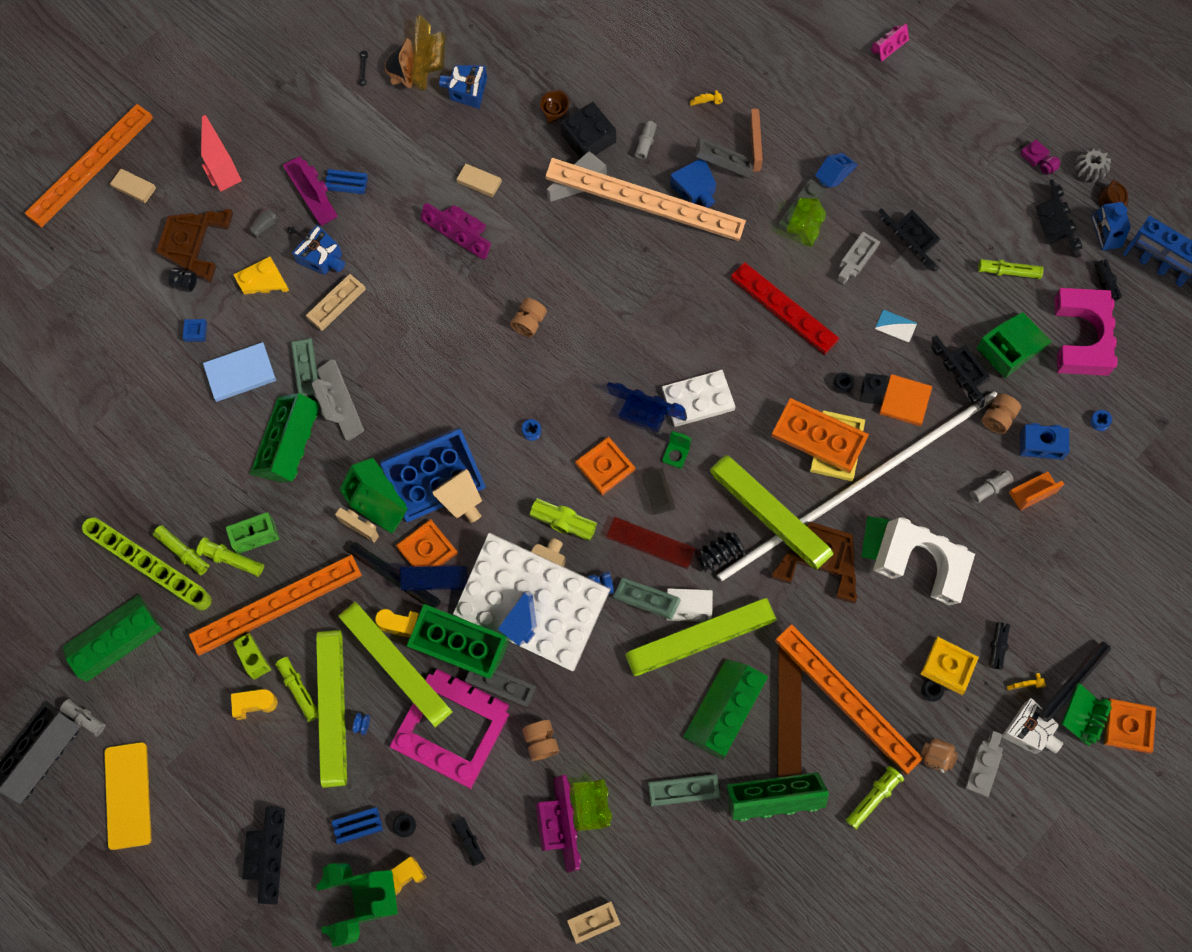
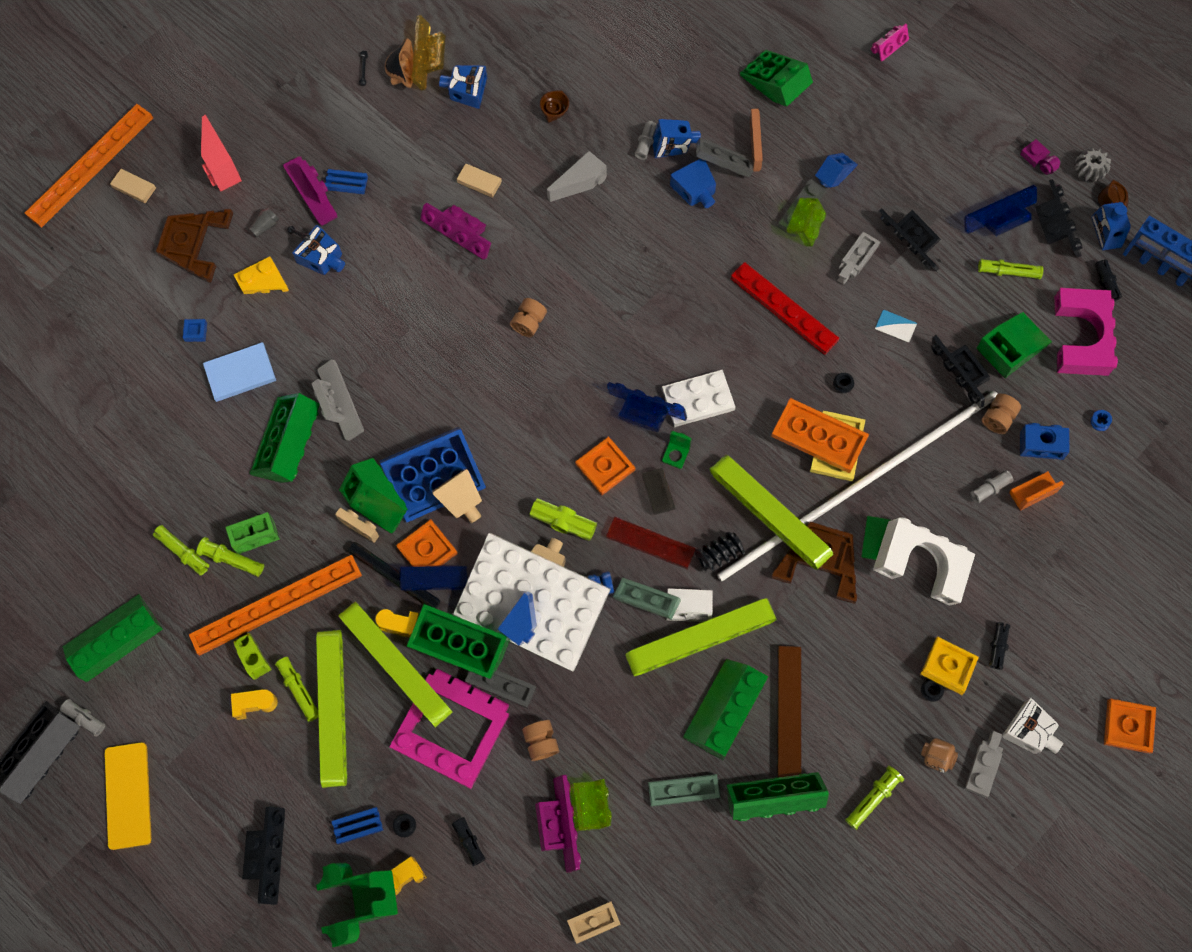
(139, 557): lime beam -> none
(179, 278): black wheel -> none
(305, 366): sand green tile -> none
(335, 302): tan plate -> none
(361, 723): blue bush -> none
(534, 424): blue bush -> none
(588, 130): black brick -> none
(645, 199): light nougat plate -> none
(673, 137): none -> blue torso
(703, 98): yellow piece -> none
(778, 77): none -> green slope
(849, 699): orange plate -> none
(873, 388): black brick -> none
(905, 400): orange tile -> none
(1003, 214): none -> clear blue bracket
(1039, 683): yellow piece -> none
(1078, 676): black axle -> none
(1085, 715): green hinge -> none

